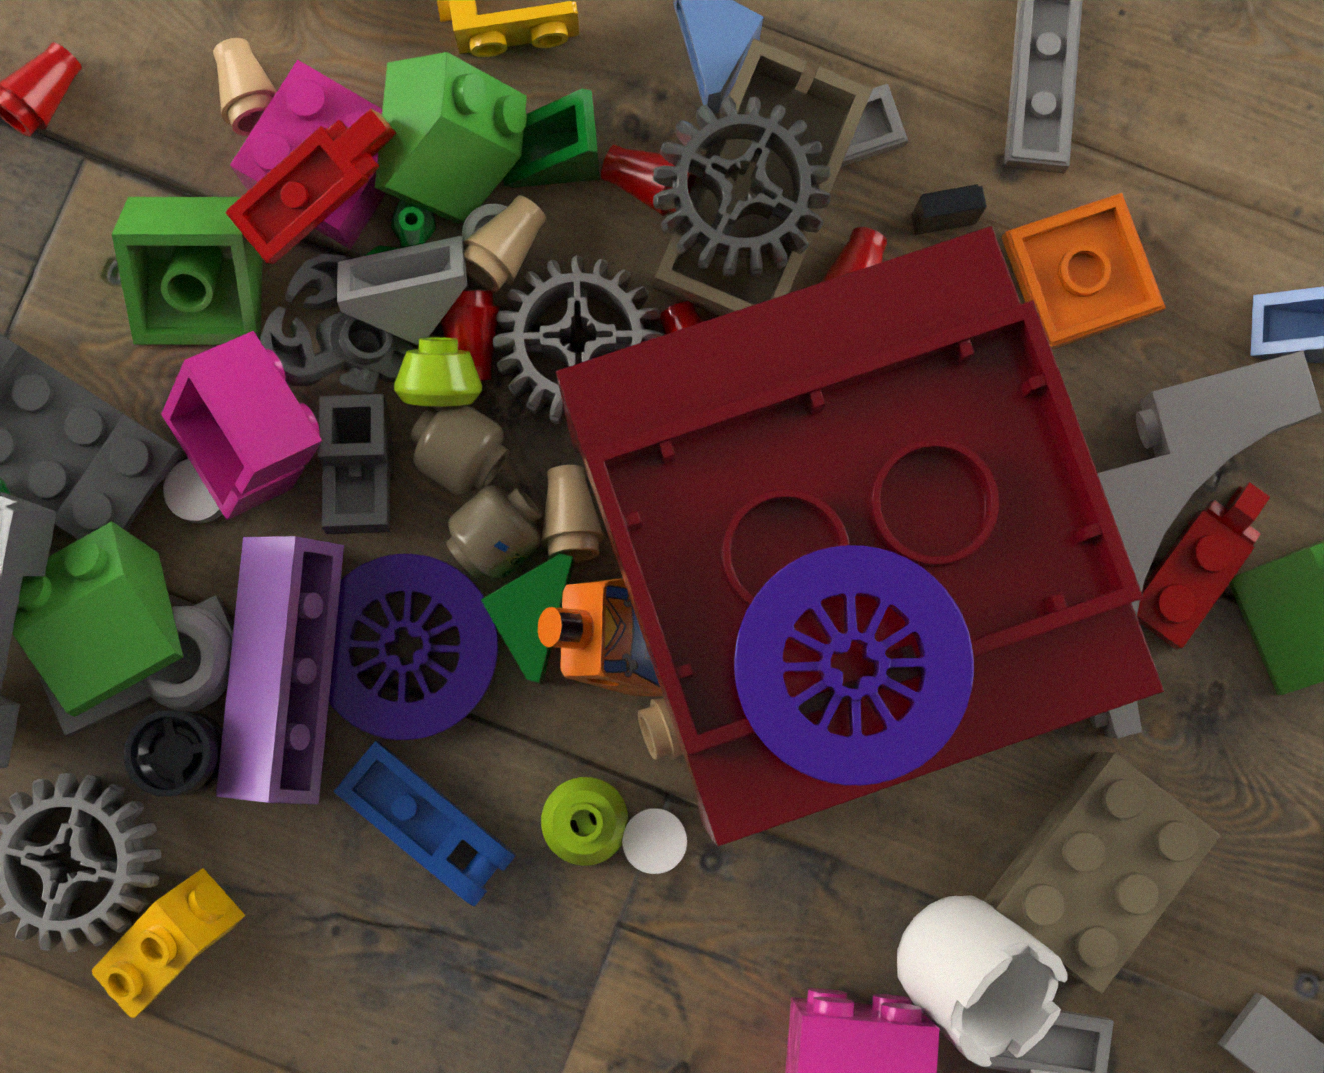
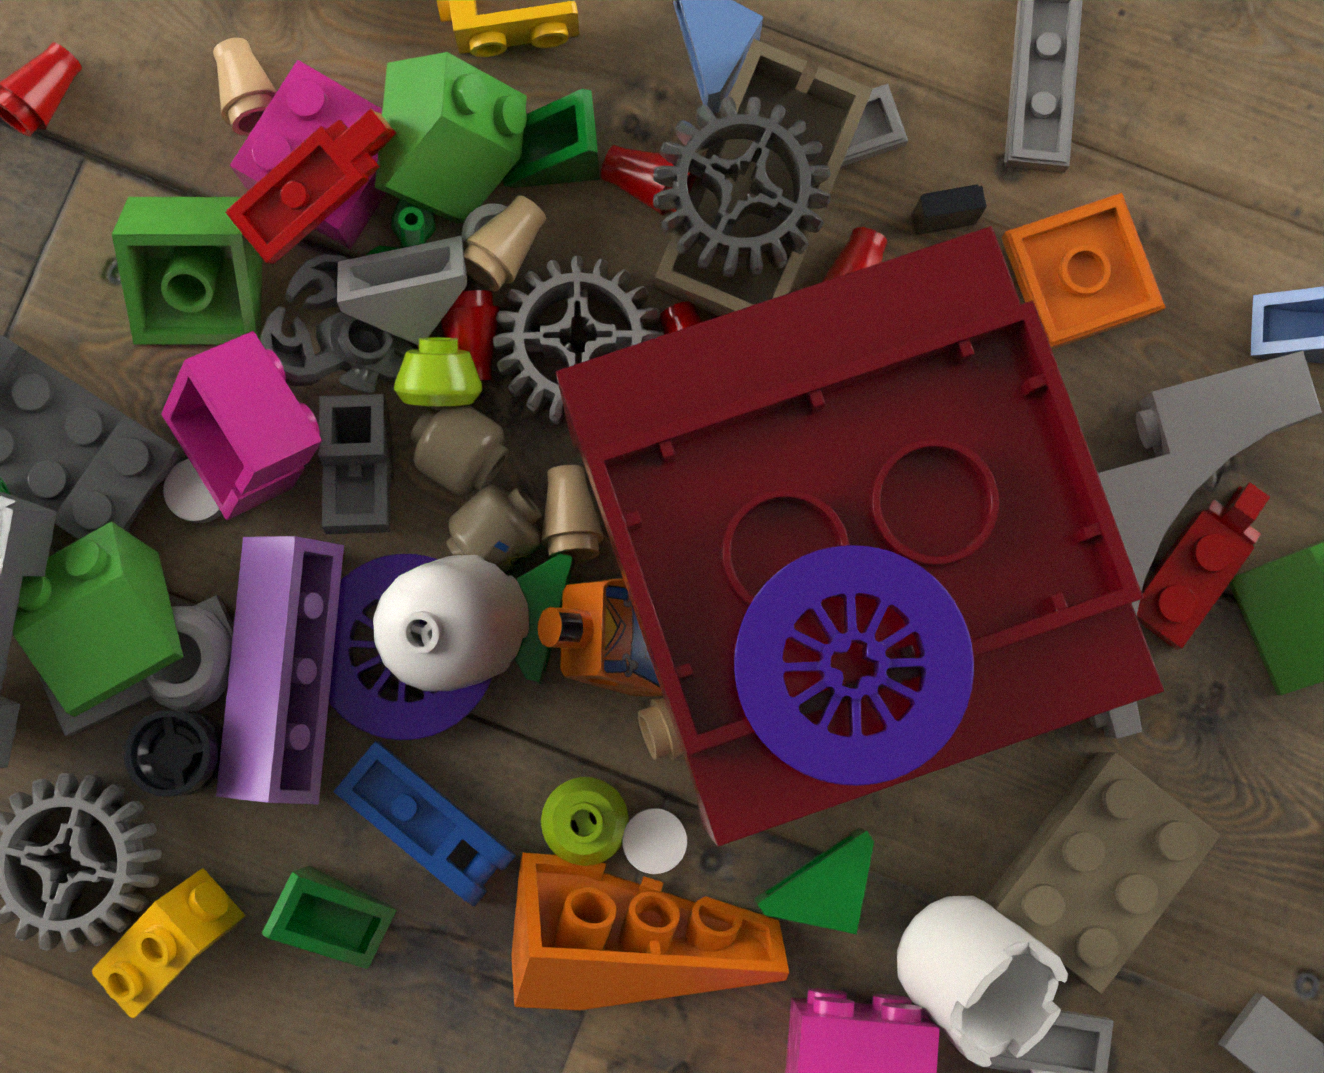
(329, 918): none -> green slope
(471, 629): none -> white cylinder
(613, 942): none -> orange wedge
(825, 889): none -> green slope

